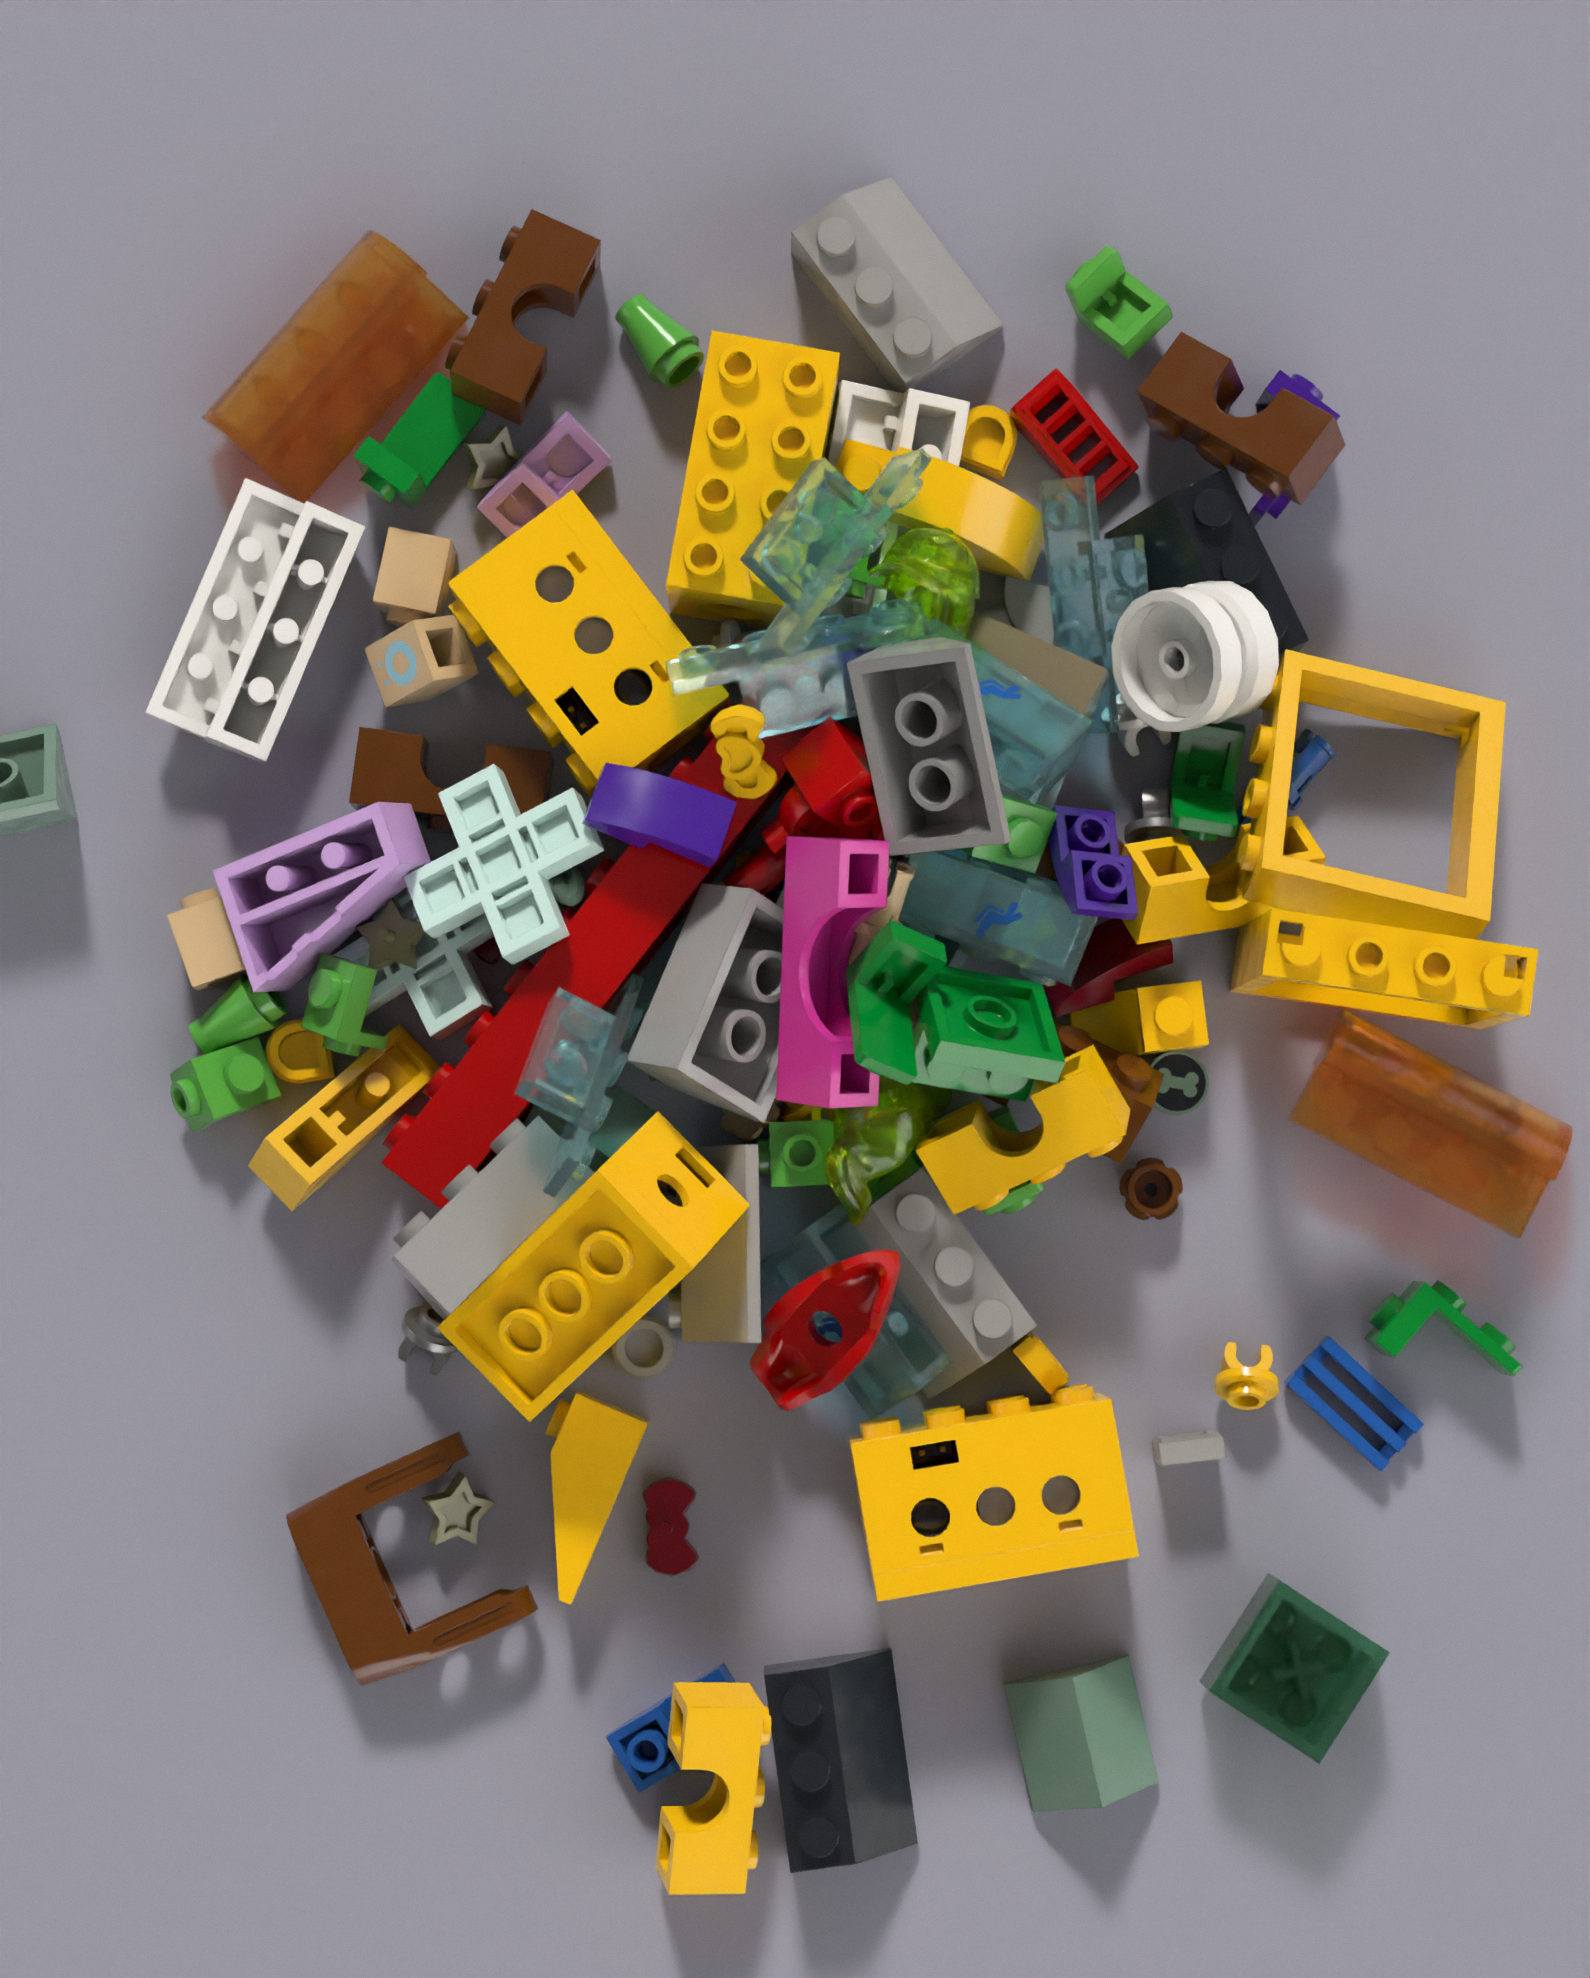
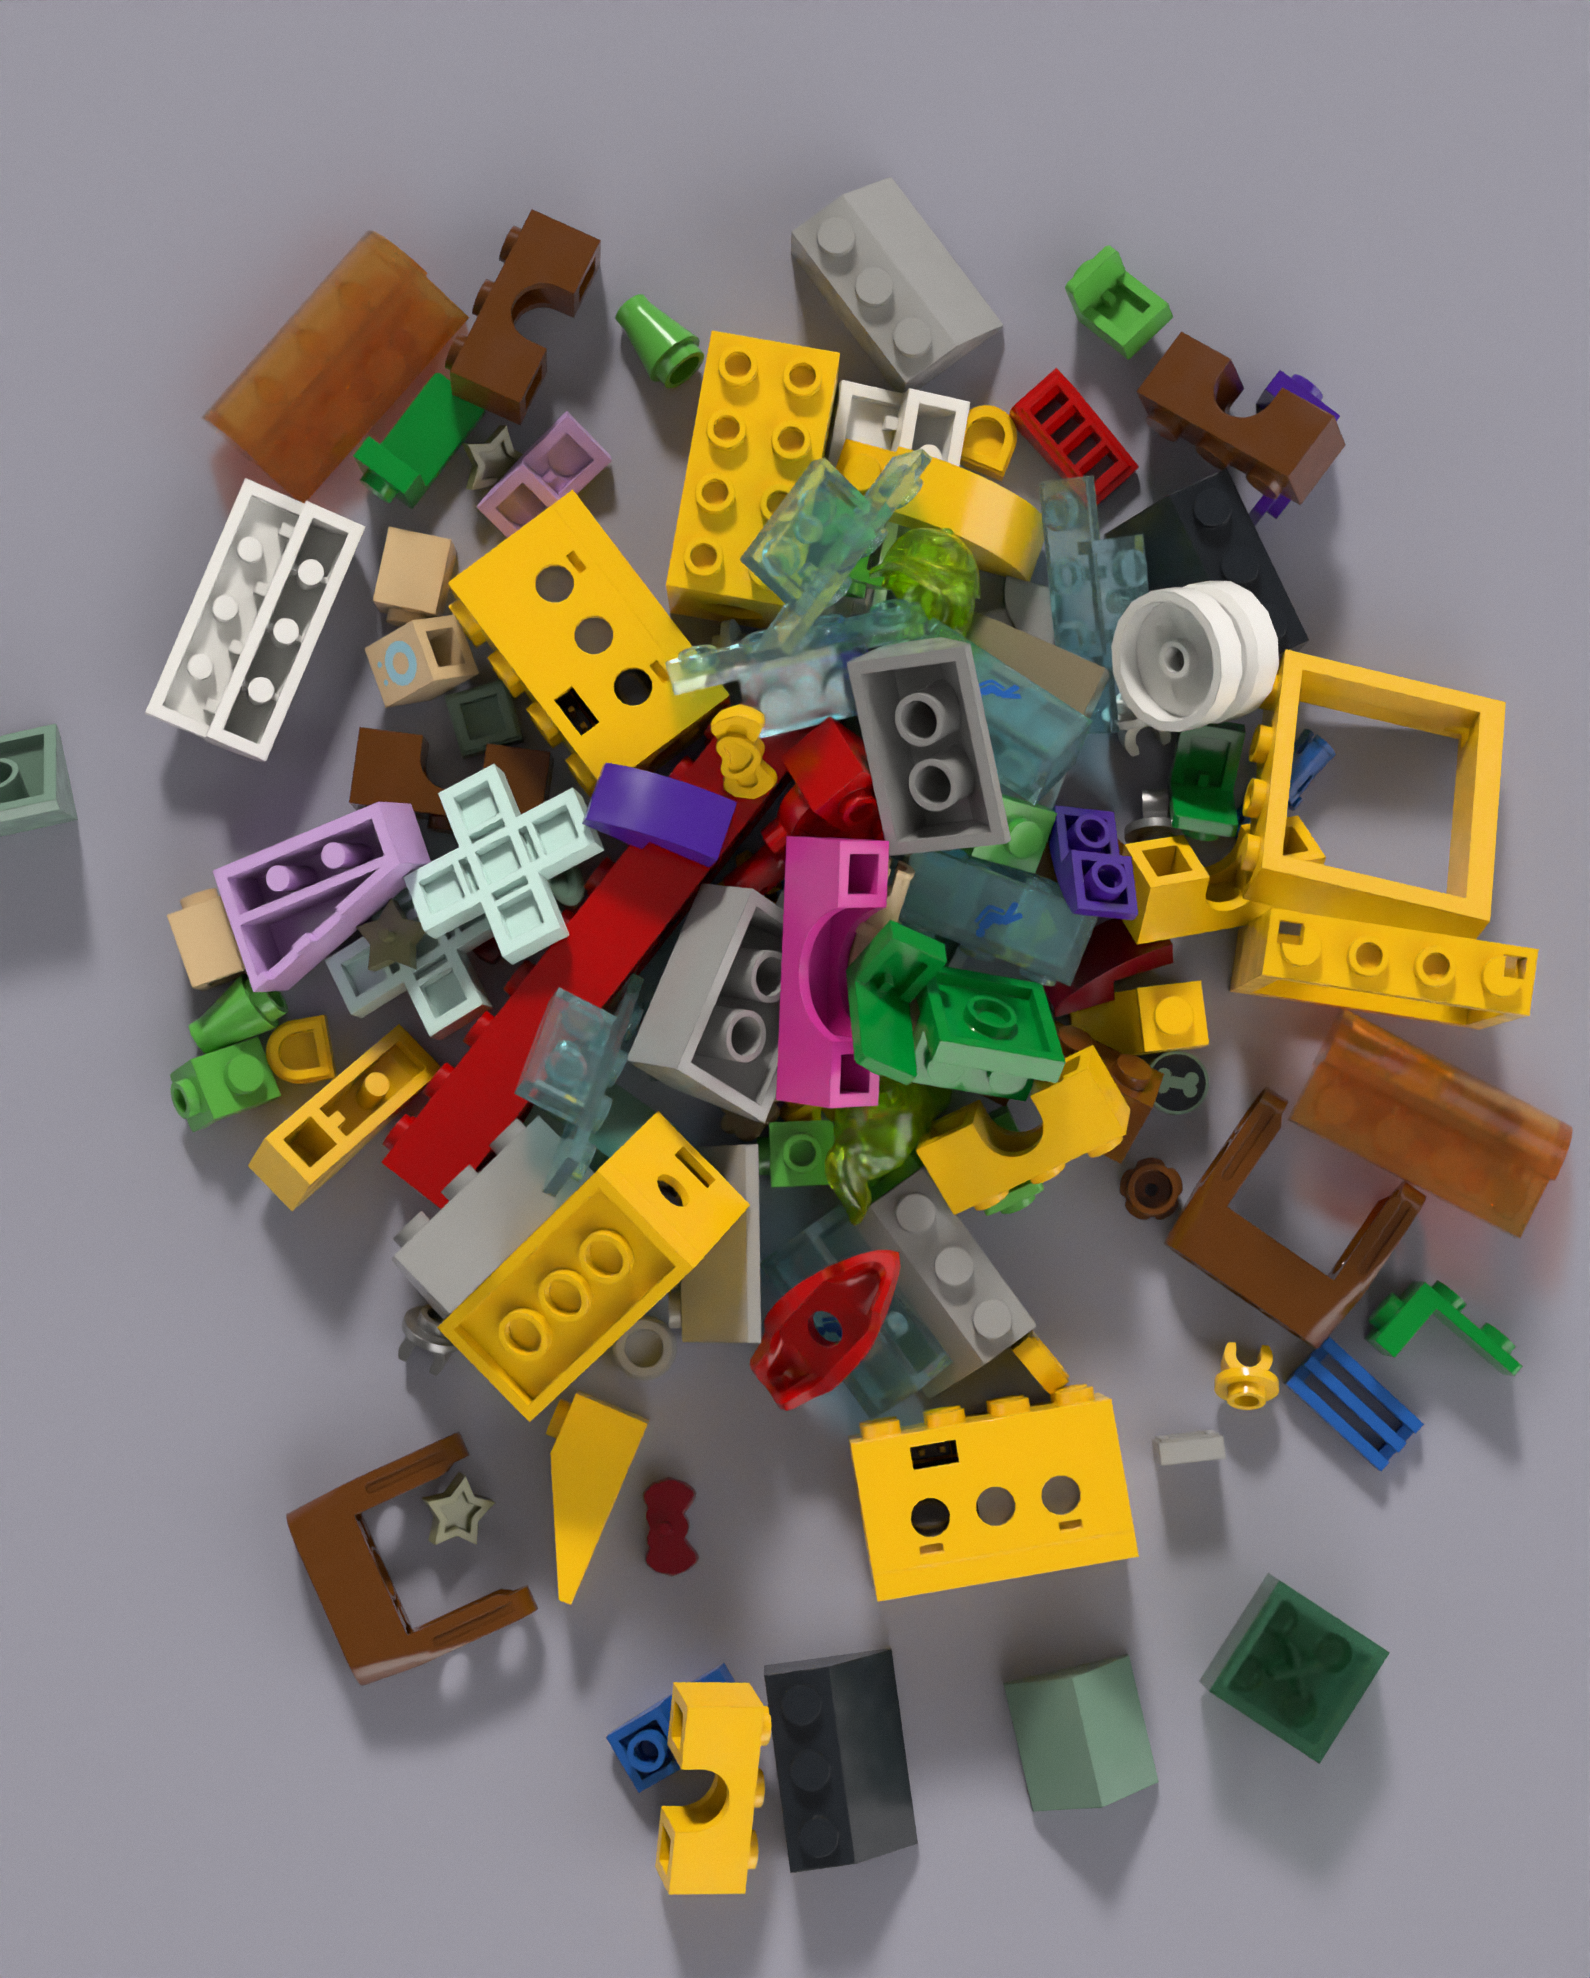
(339, 1003): bright green bracket -> none
(483, 717): none -> sand green tile
(1261, 1267): none -> reddish brown connector

